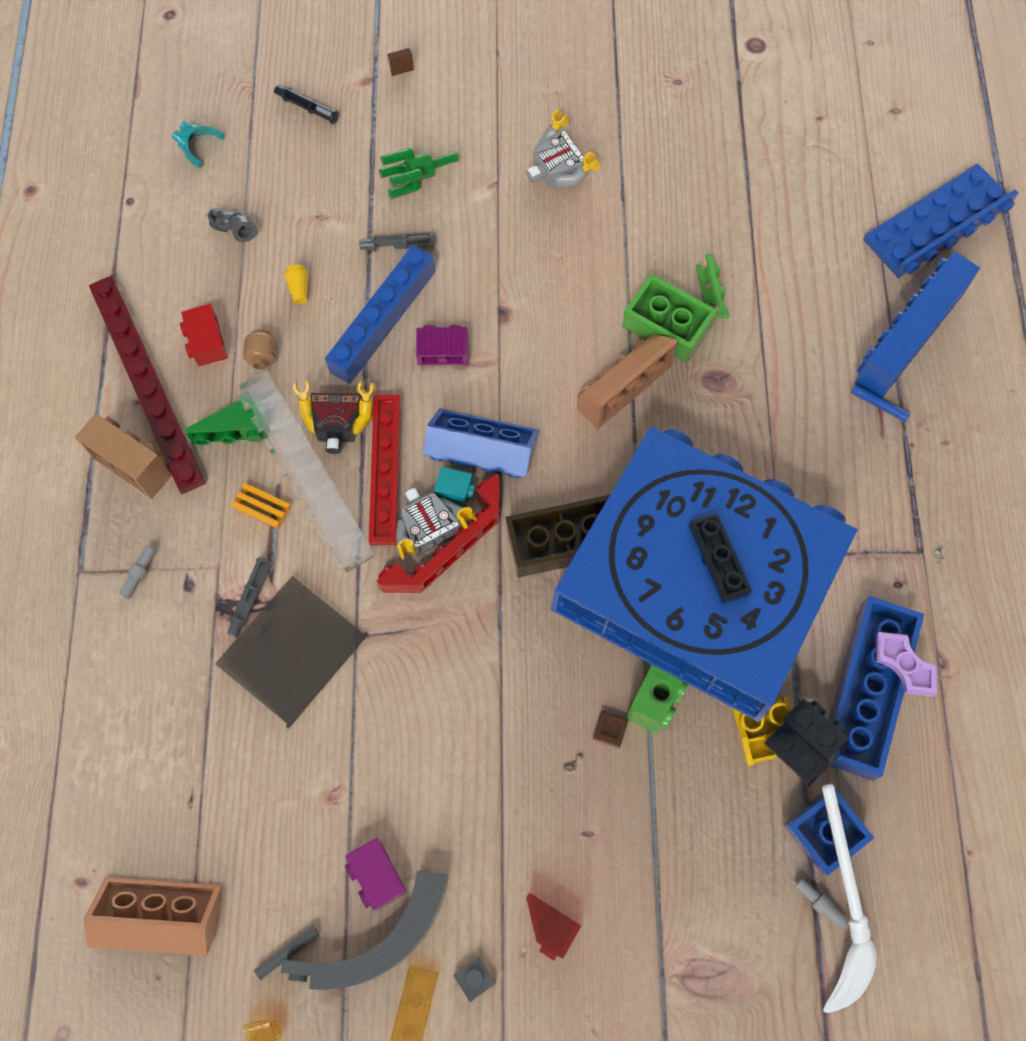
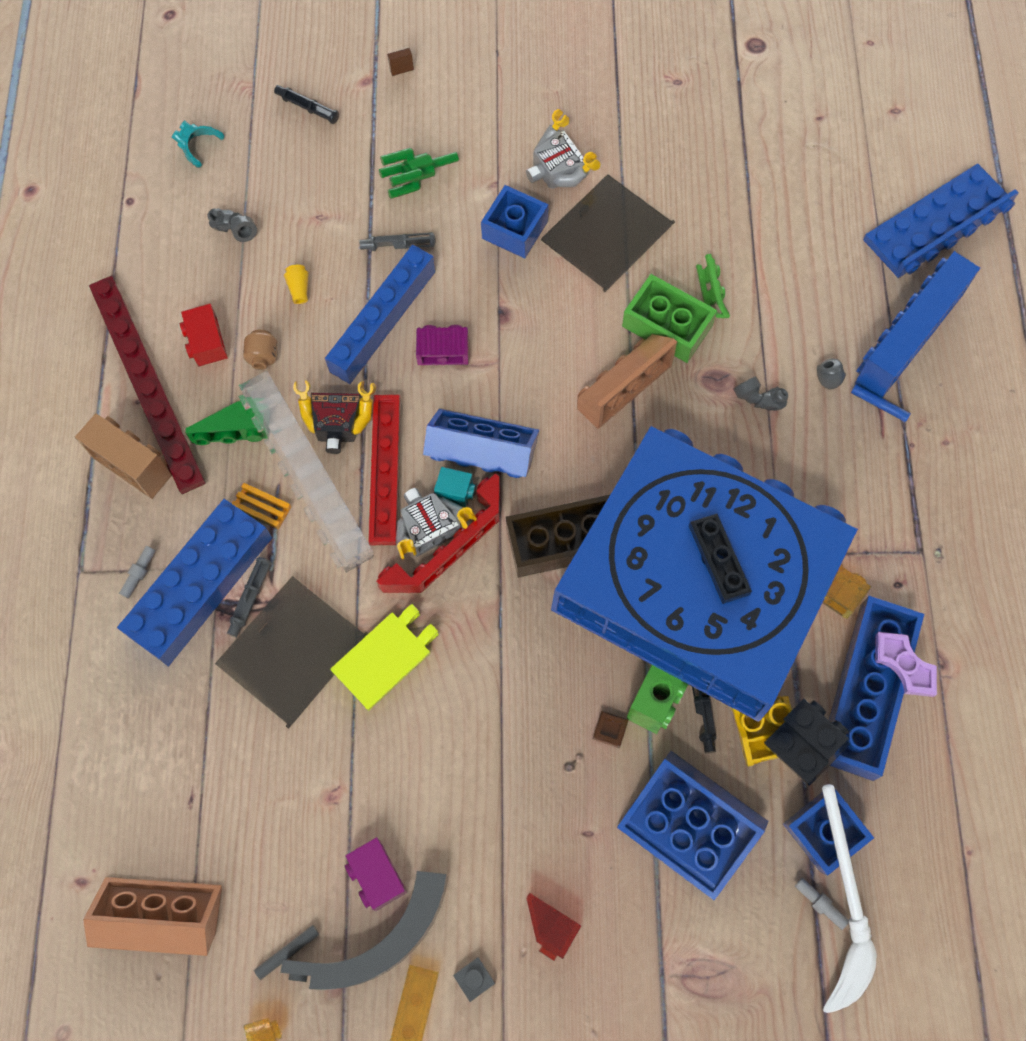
(195, 582): none -> blue brick
(384, 657): none -> neon yellow tile
(514, 221): none -> blue brick
(607, 232): none -> clear smoke piece
(693, 825): none -> blue slope
(704, 708): none -> black piece
(774, 399): none -> dark grey arm
(831, 373): none -> dark grey piece
(846, 592): none -> clear yellow brick

